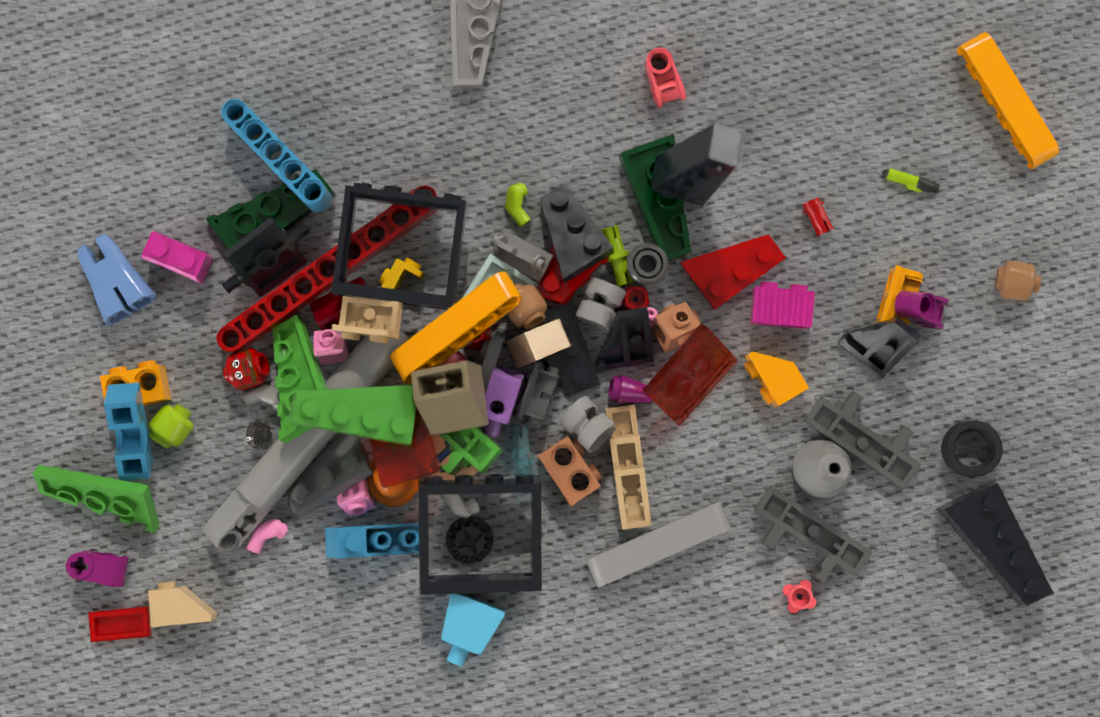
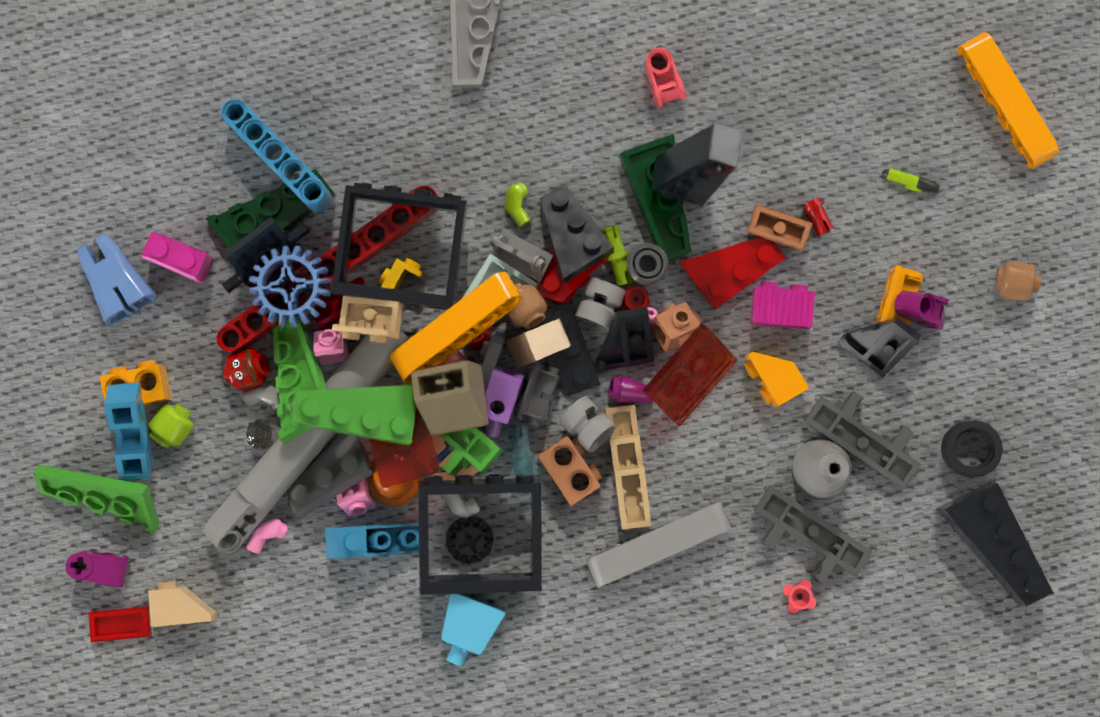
(288, 273): none -> medium blue gear
(779, 227): none -> nougat slope

